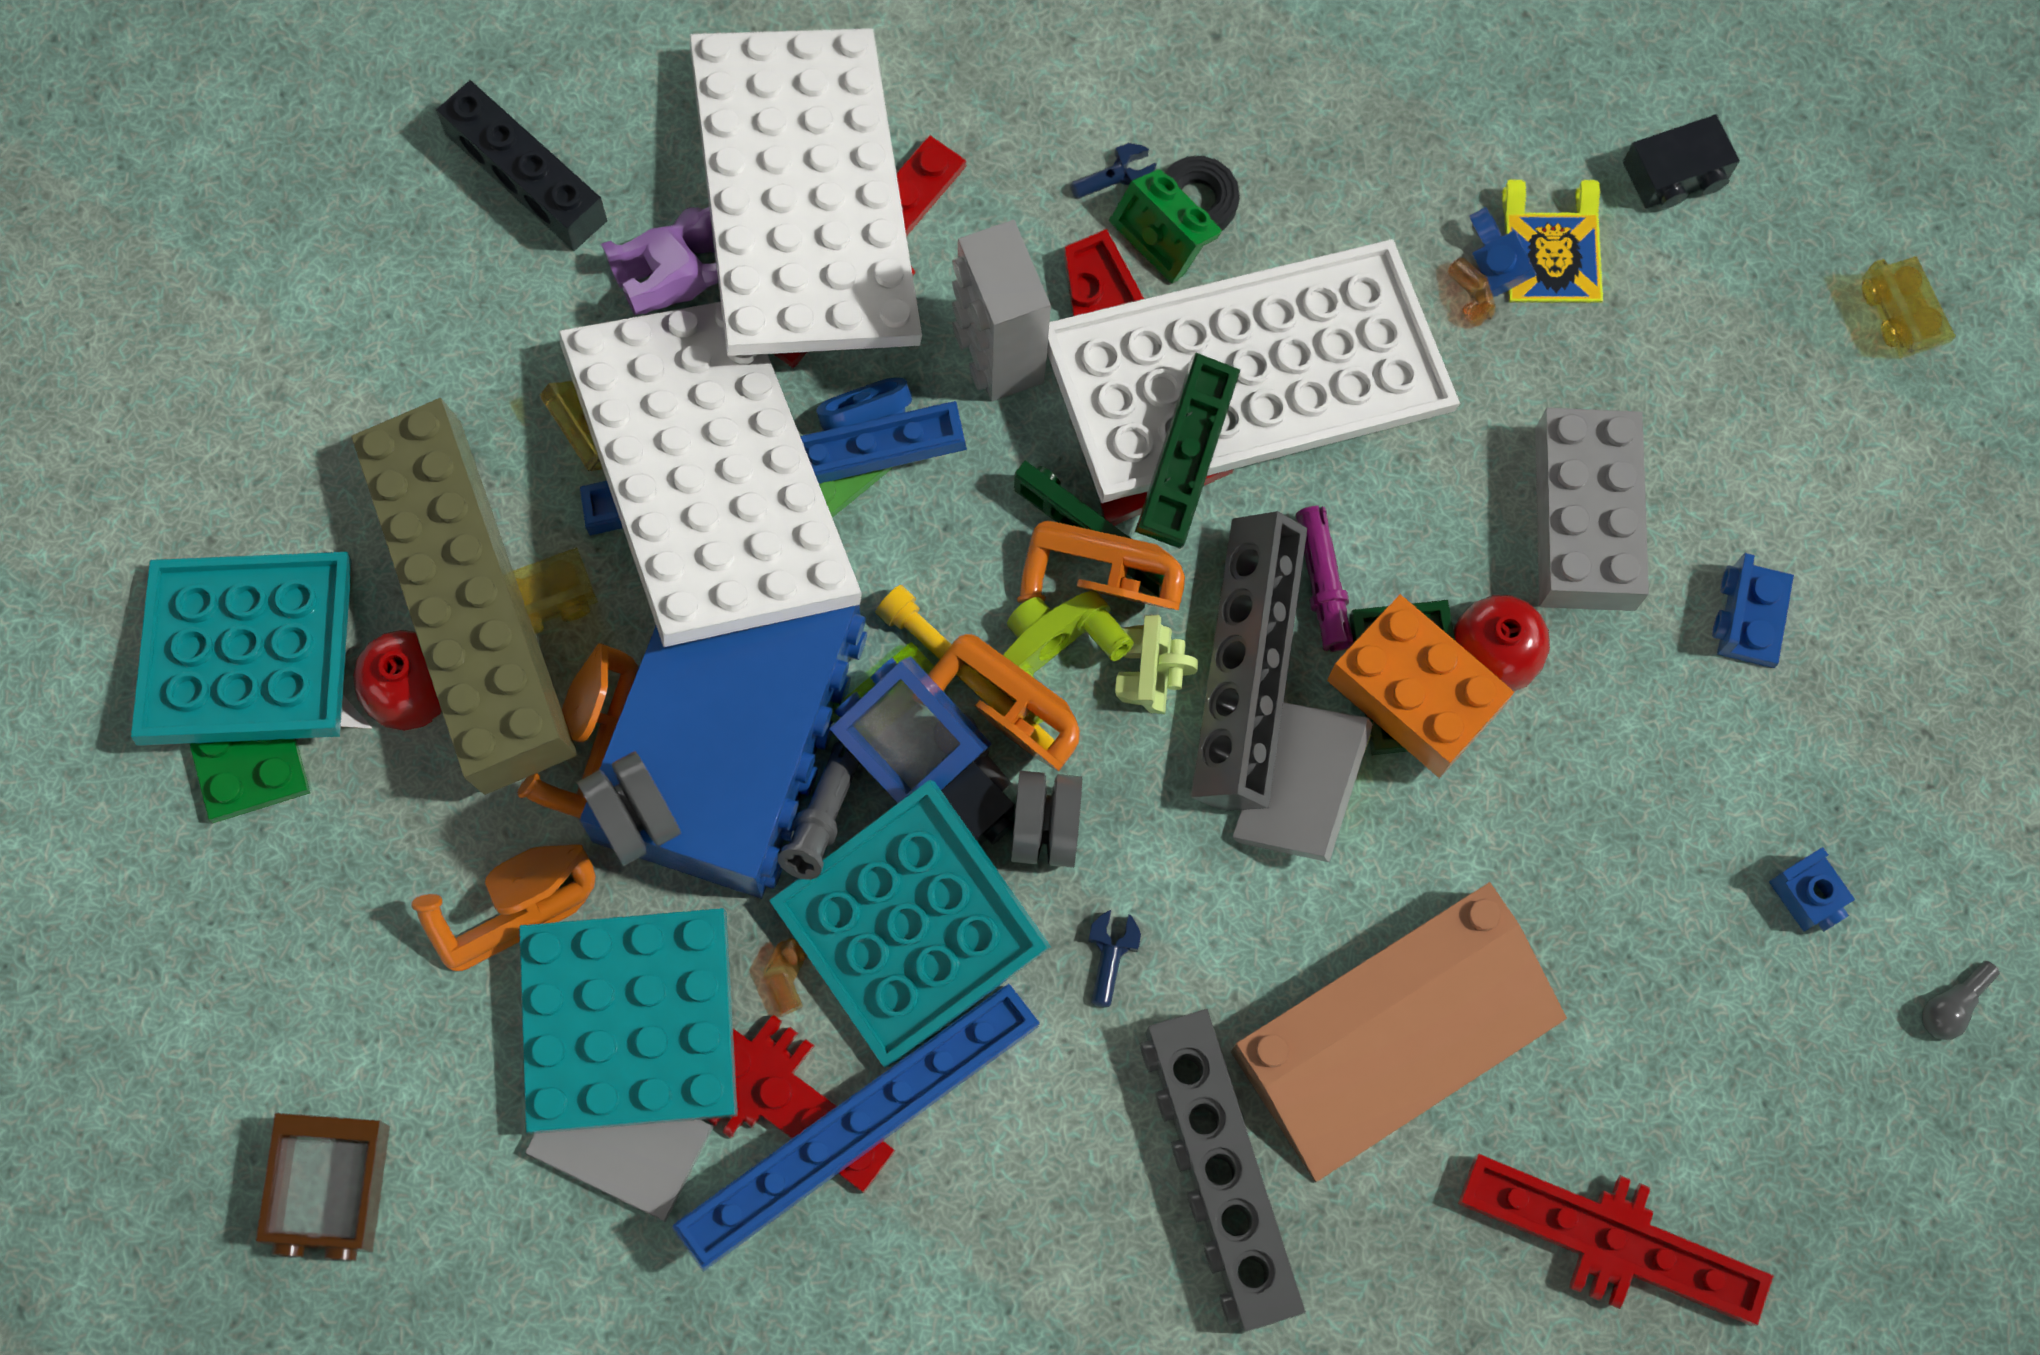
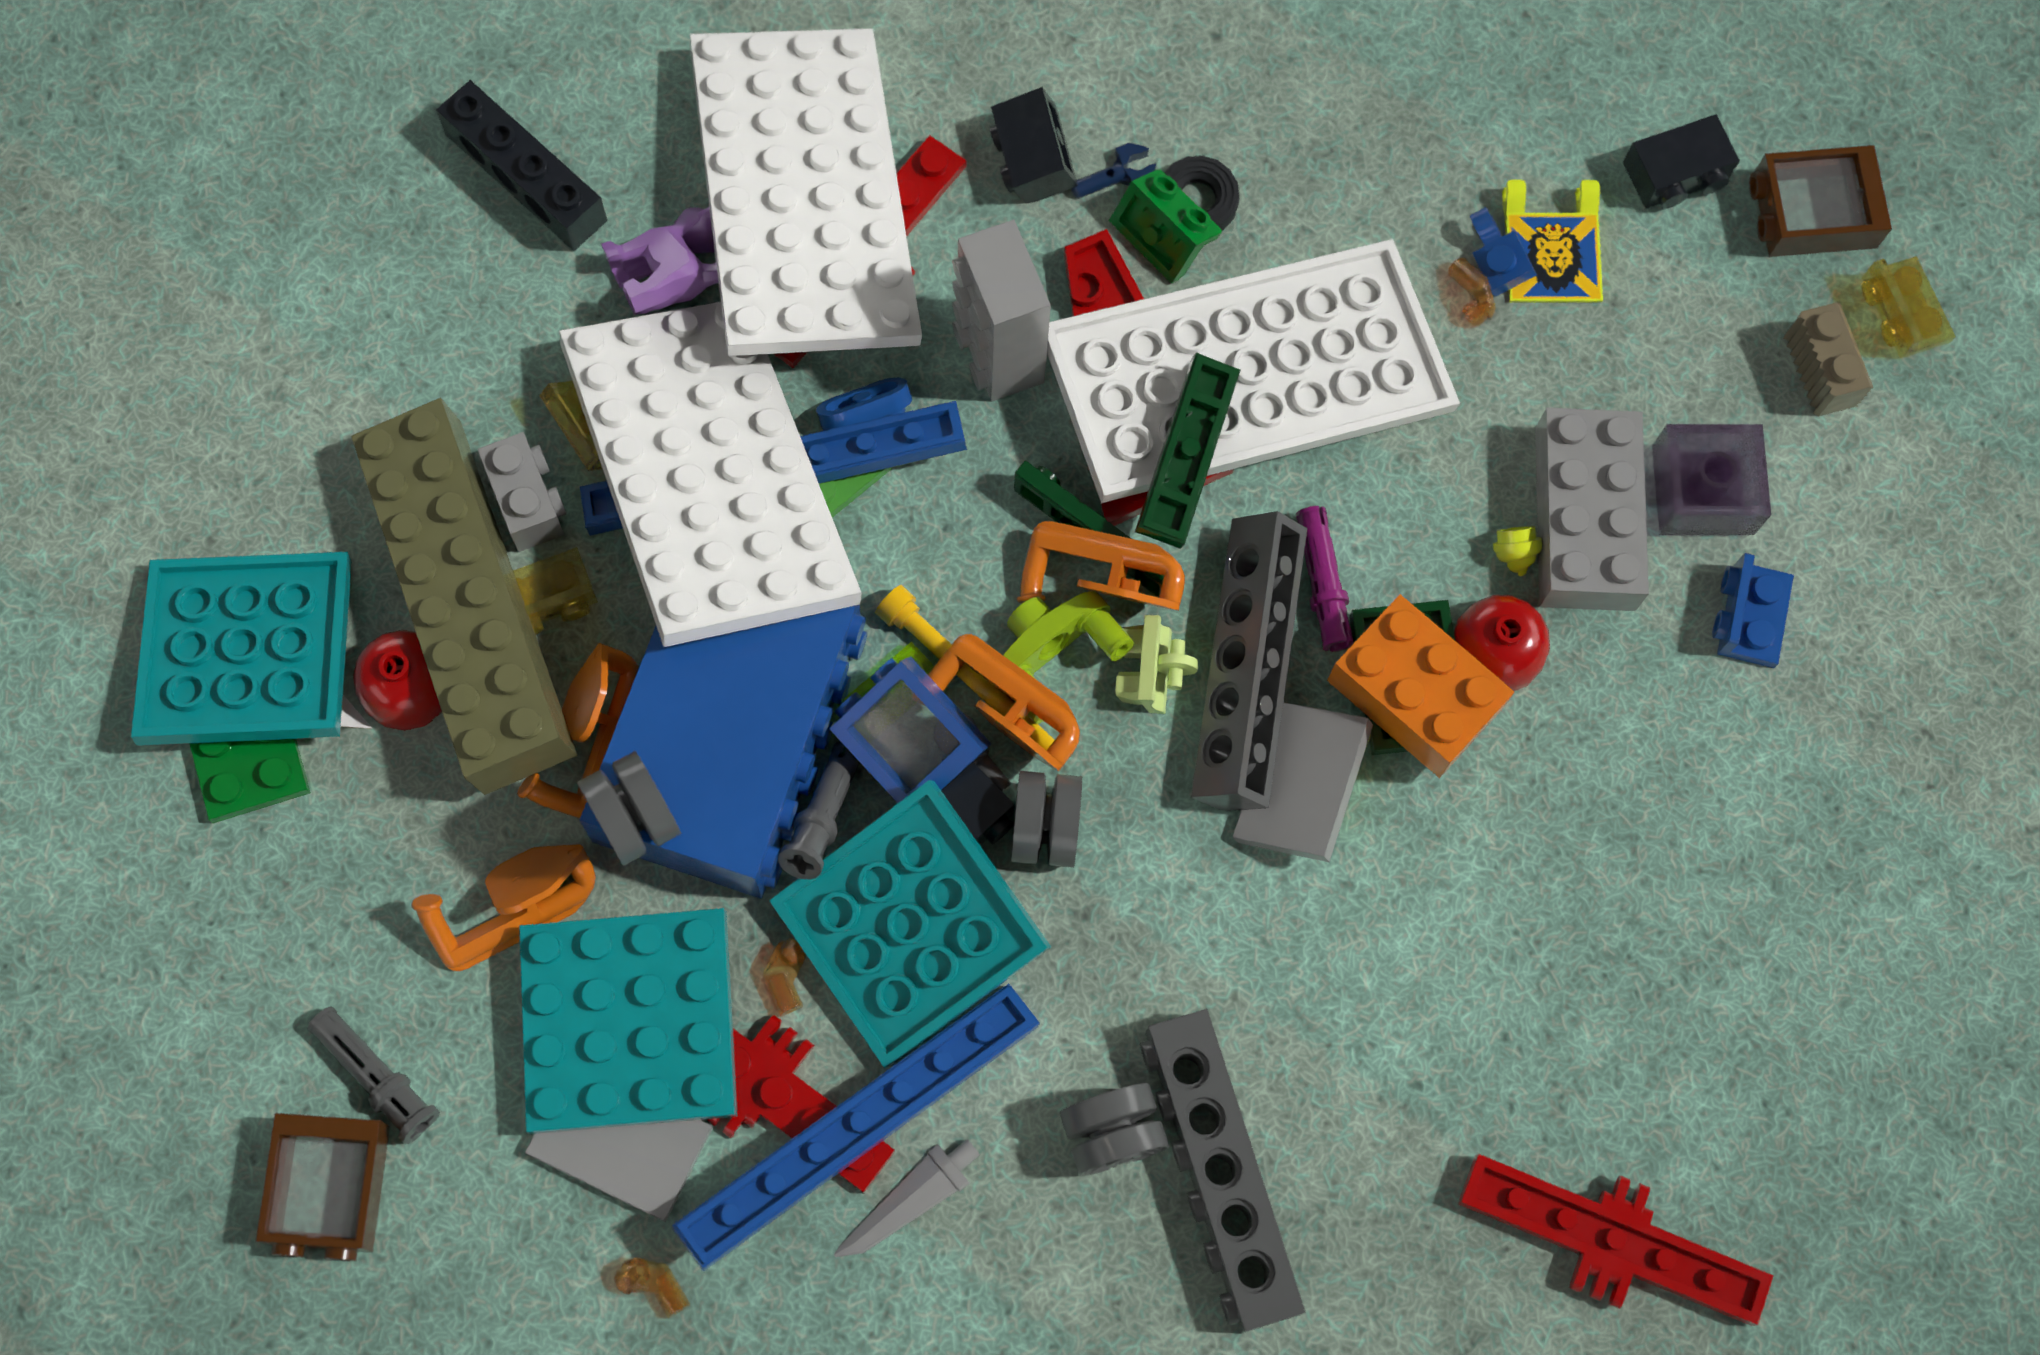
(384, 1096): none -> dark grey pin
(522, 496): none -> light grey brick
(653, 1278): none -> clear orange arm
(921, 1190): none -> light grey bar
(1032, 146): none -> black brick
(1110, 956): dark blue bar -> none
(1113, 1129): none -> dark grey wheel
(1400, 1032): nougat slope -> none
(1517, 547): none -> neon yellow plate
(1711, 479): none -> clear purple brick
(1797, 892): blue brick -> none
(1820, 201): none -> window
(1828, 359): none -> dark tan brick
(1950, 1012): dark grey piece -> none

